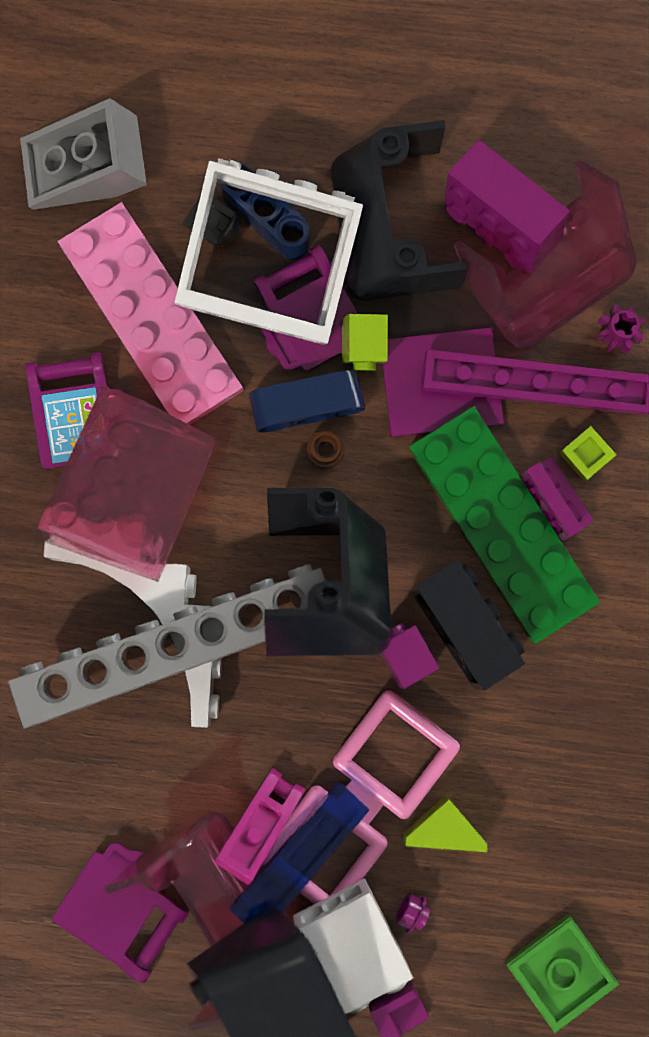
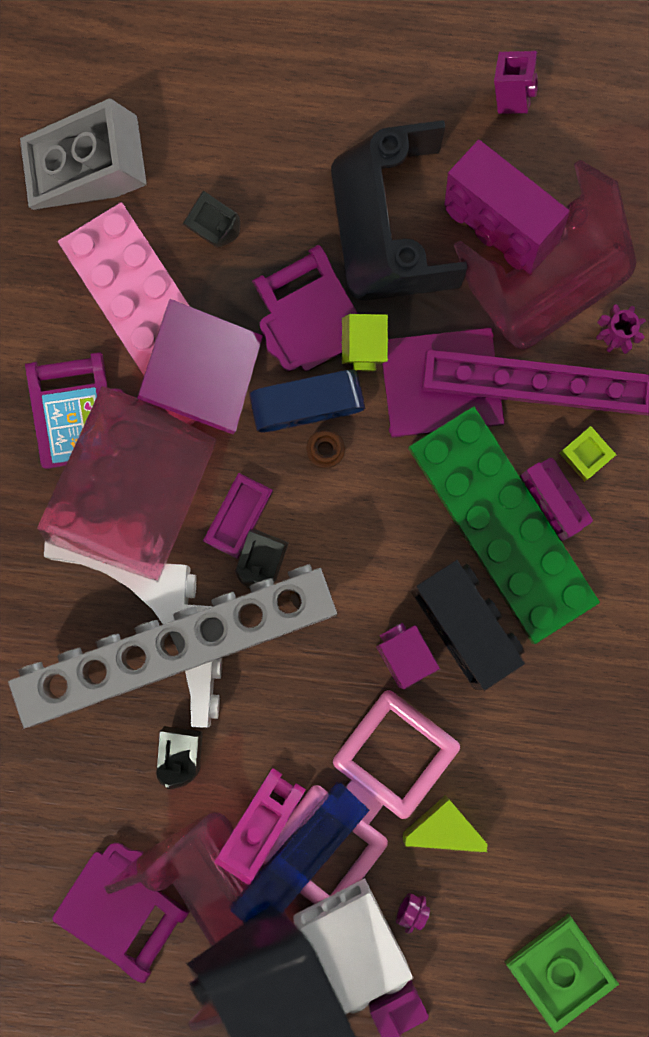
(178, 756): none -> pearl dark grey plate
(200, 367): none -> magenta piece
(238, 515): none -> magenta tile
(260, 558): none -> pearl dark grey plate
(271, 227): dark blue beam -> none
(301, 194): white window -> none
(343, 614): black windscreen -> none
(515, 81): none -> magenta brick

